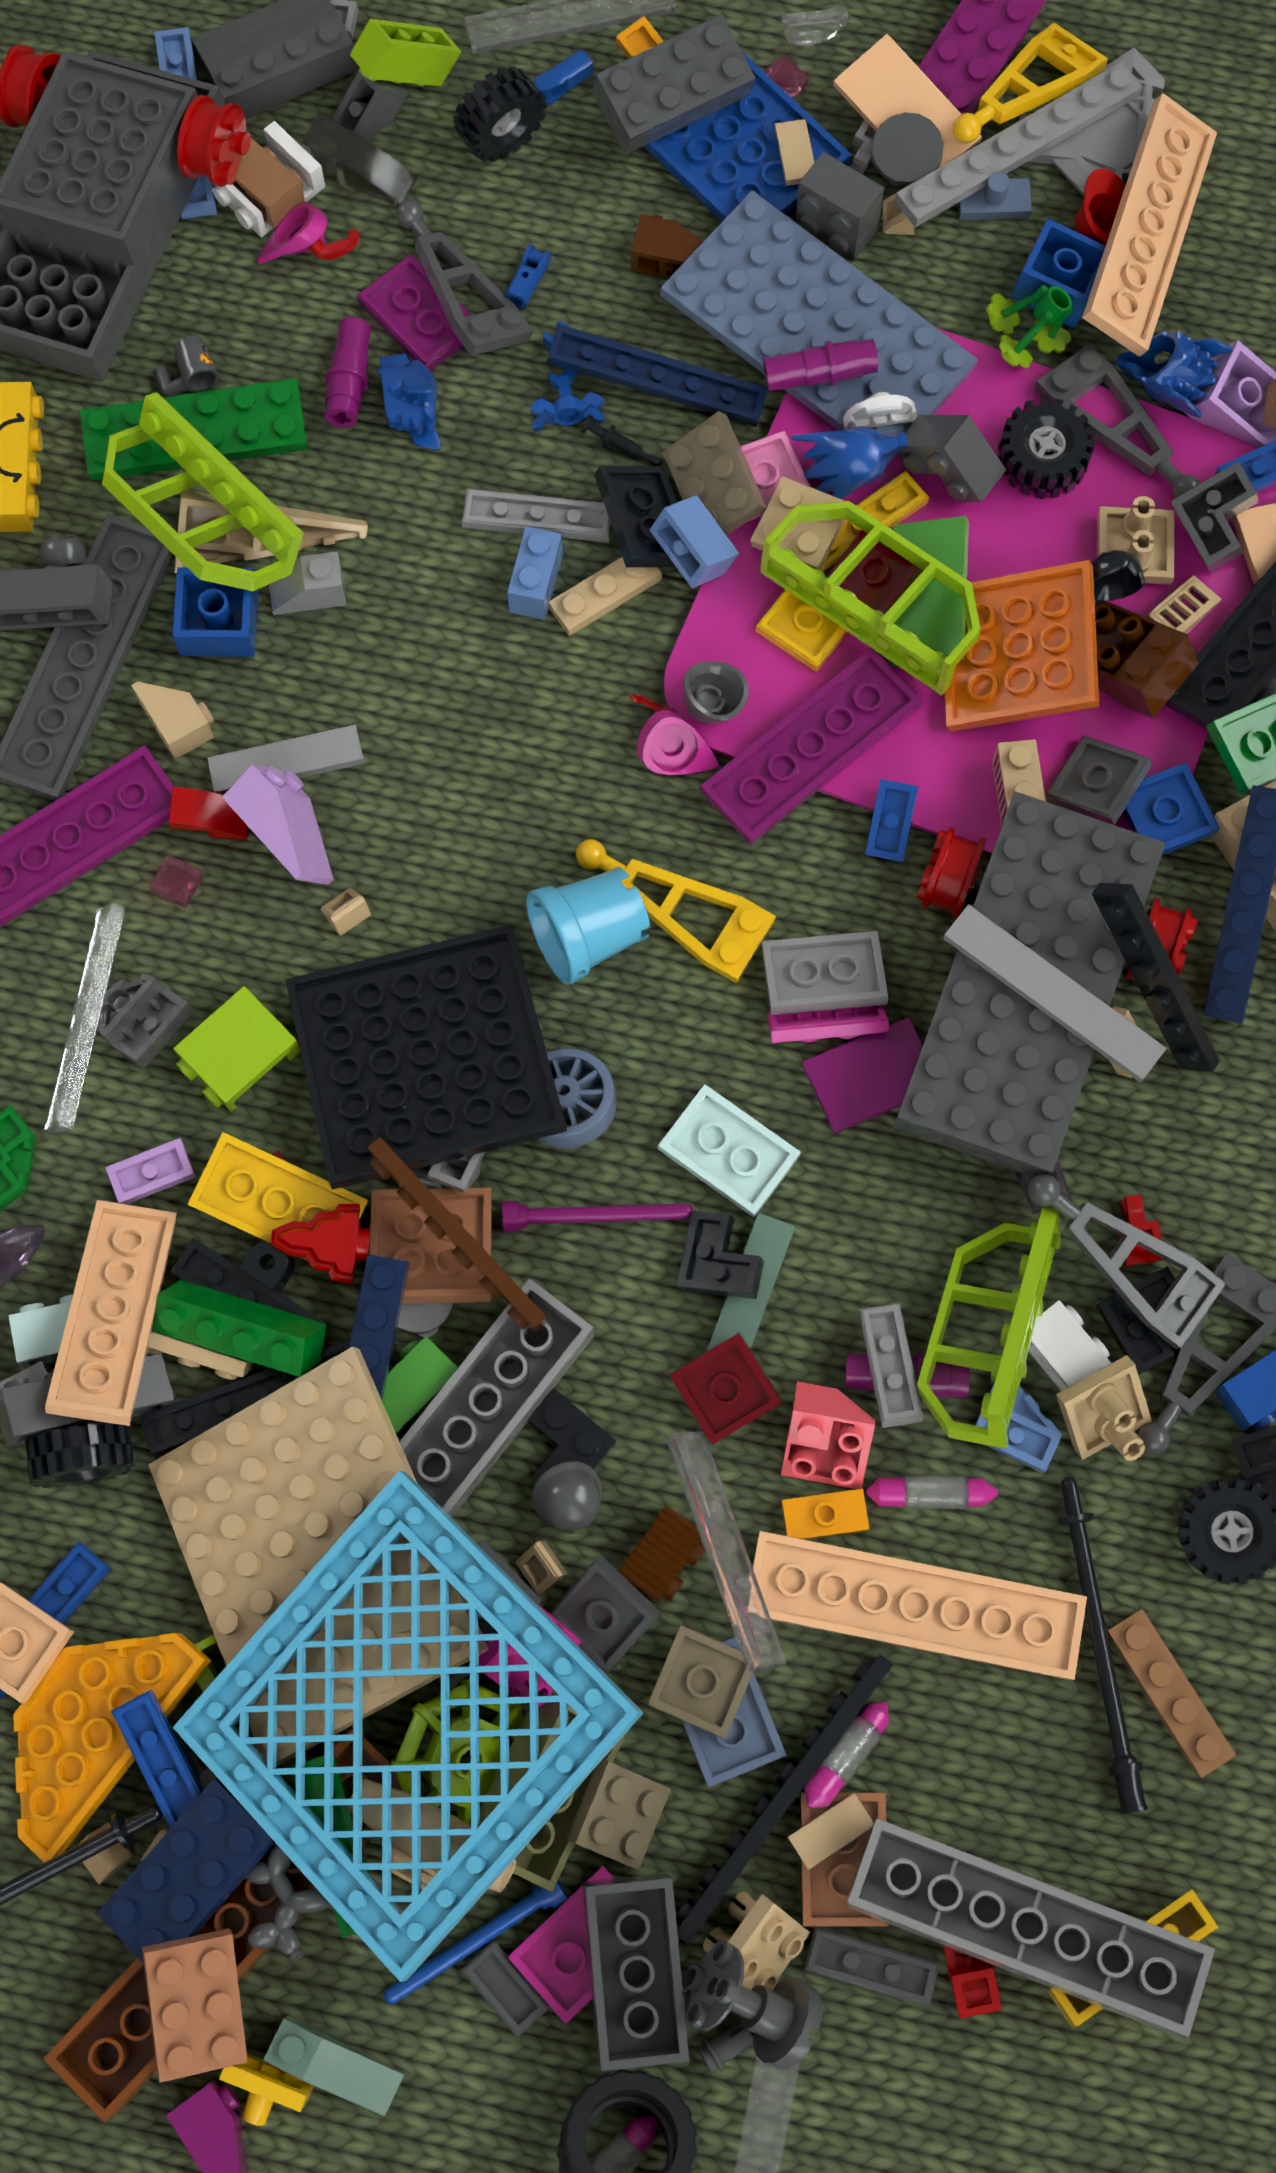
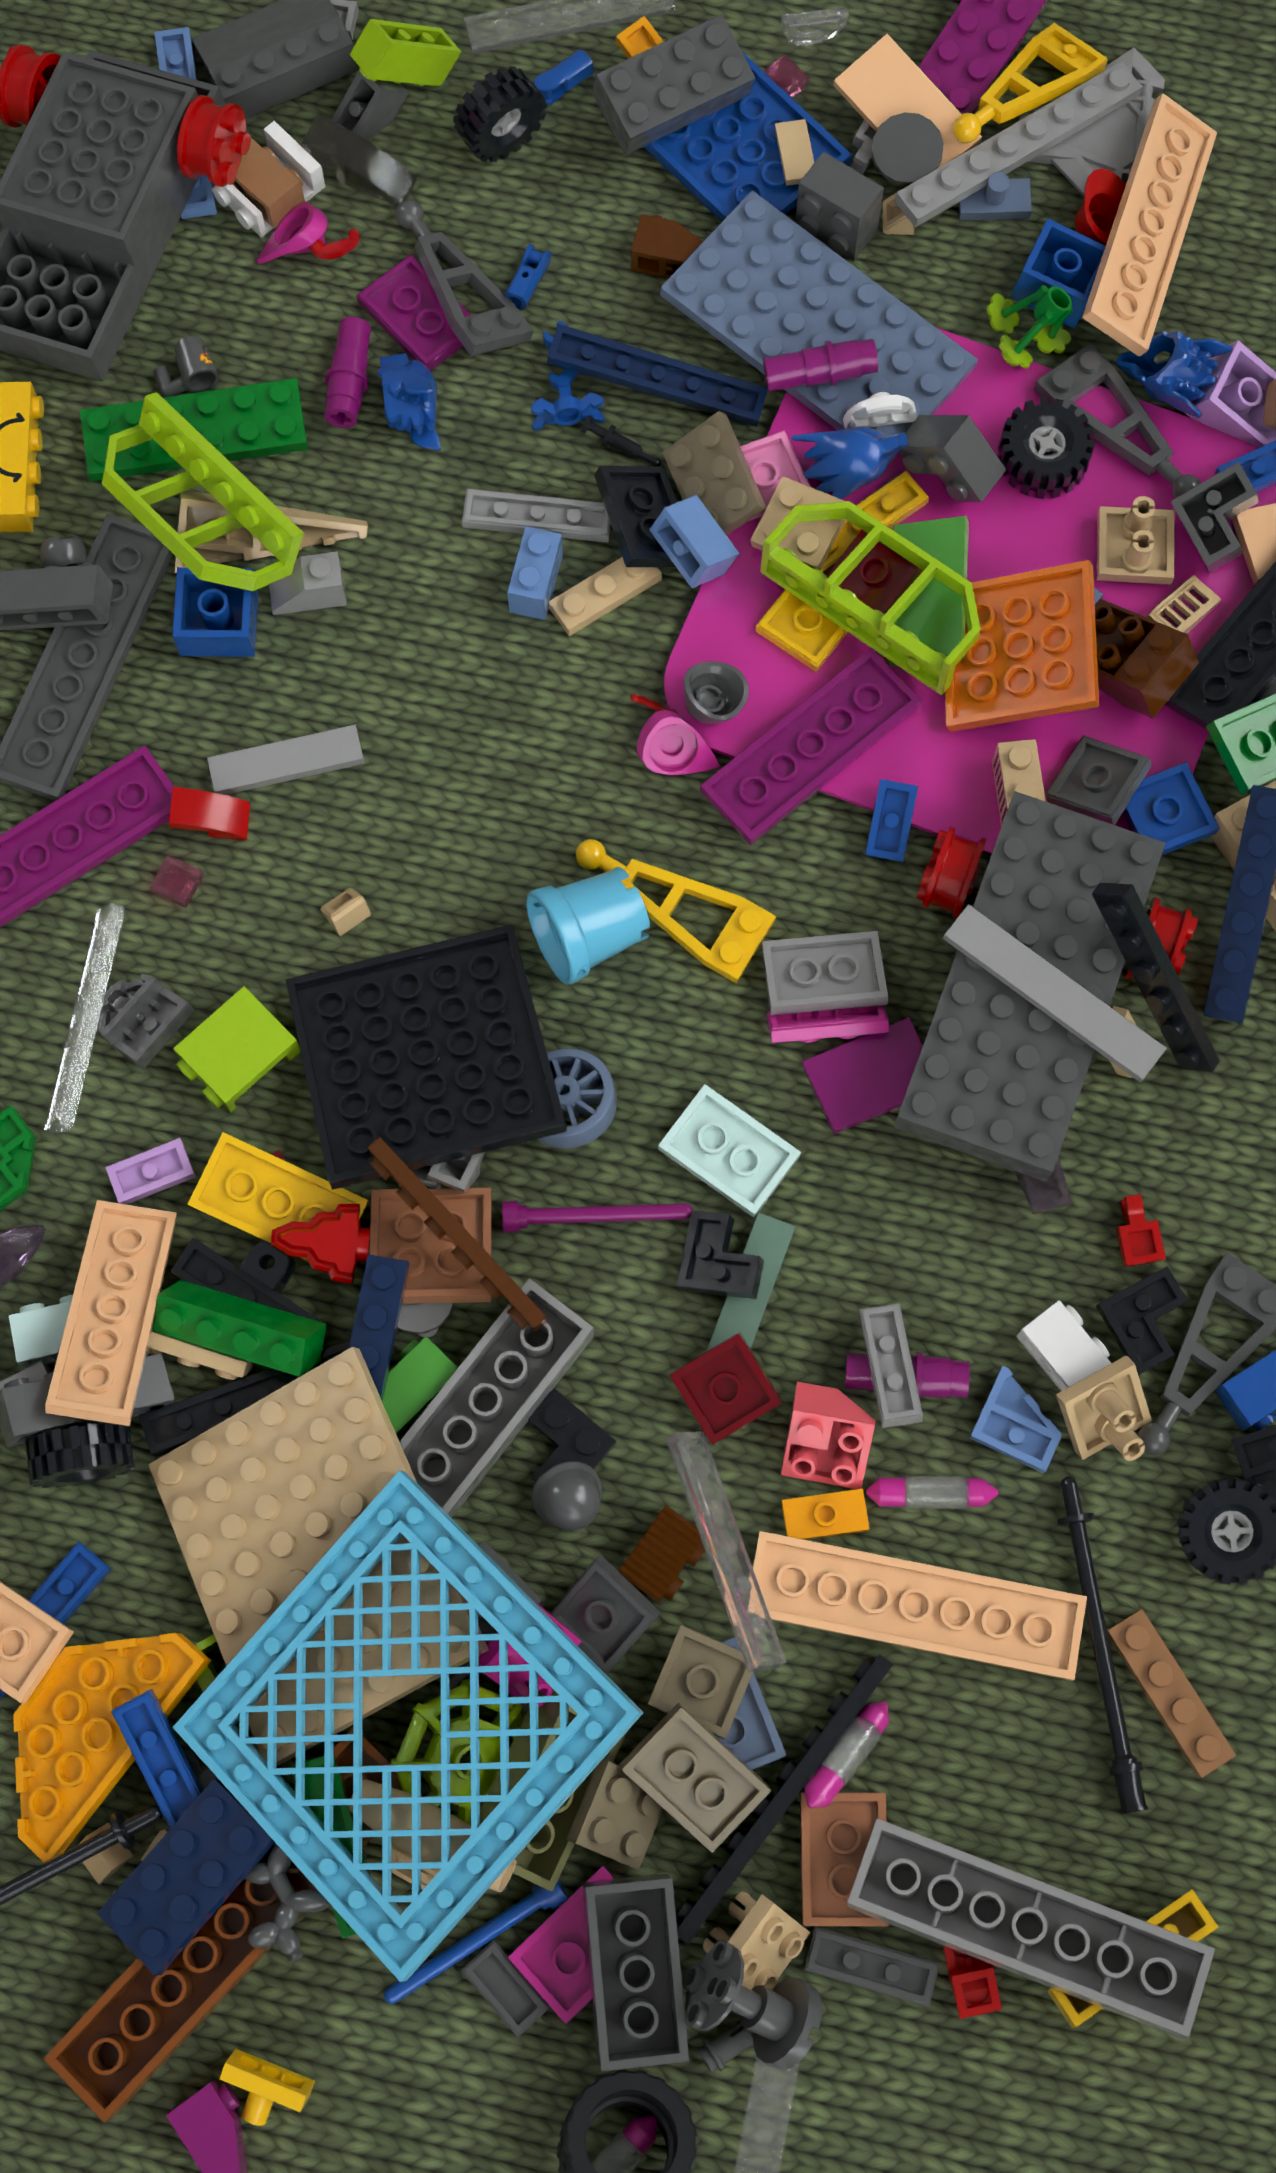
(175, 717): tan slope -> none
(194, 2005): nougat plate -> none
(282, 819): lavender slope -> none
(333, 2065): sand green slope -> none
(541, 1567): tan slope -> none
(695, 1777): none -> dark tan plate
(831, 1831): tan piece -> none
(1015, 1337): lime plate -> none
(1116, 575): black hair -> none
(1184, 1300): plate -> none

